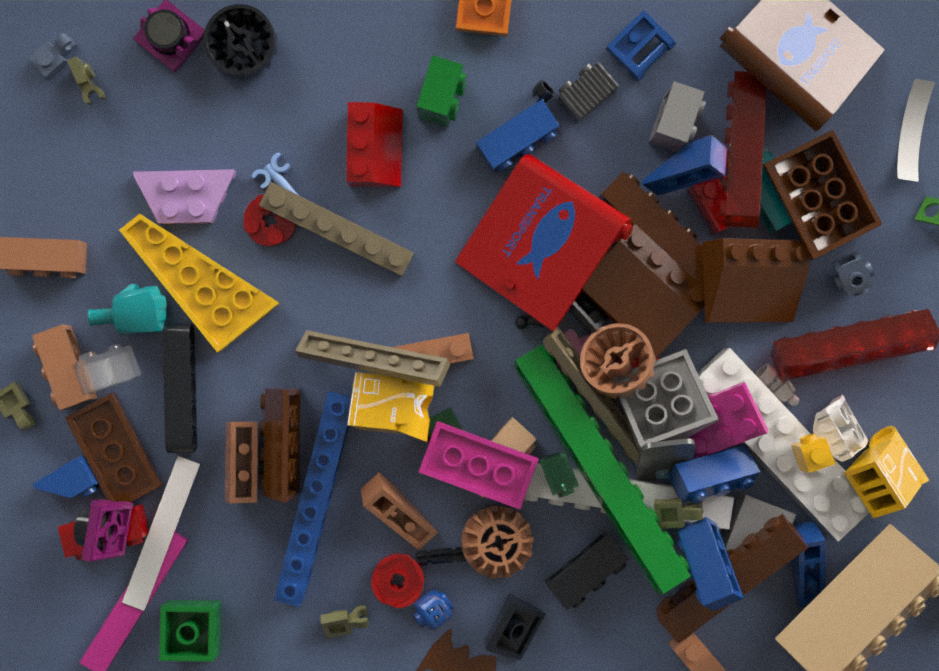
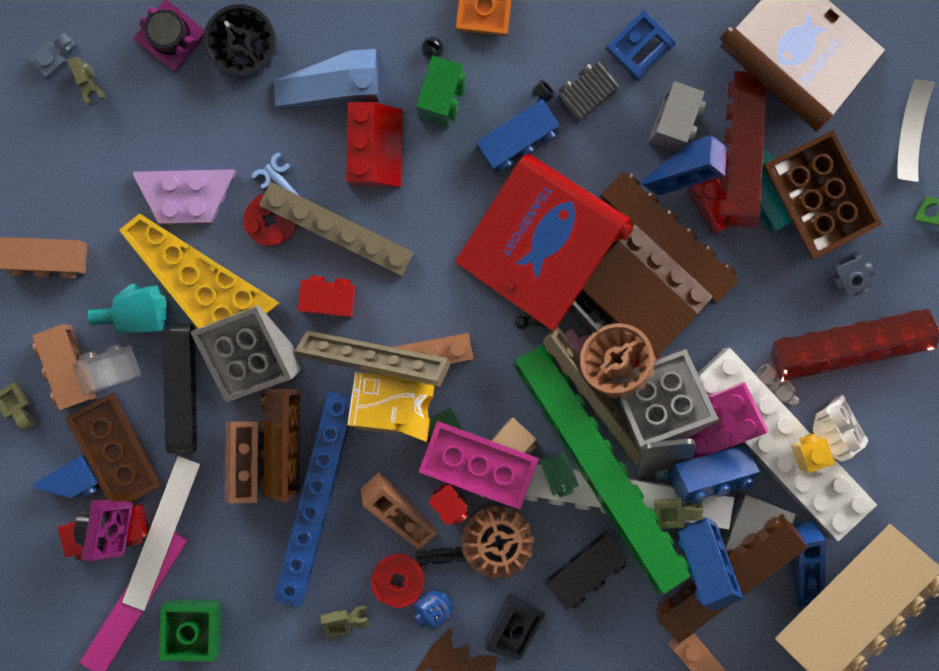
(246, 353): none -> light grey slope
(327, 297): none -> red brick
(333, 81): none -> medium blue wedge
(429, 51): none -> black hinge
(449, 504): none -> red brick
(753, 279): reddish brown slope -> none
(886, 474): yellow piece -> none

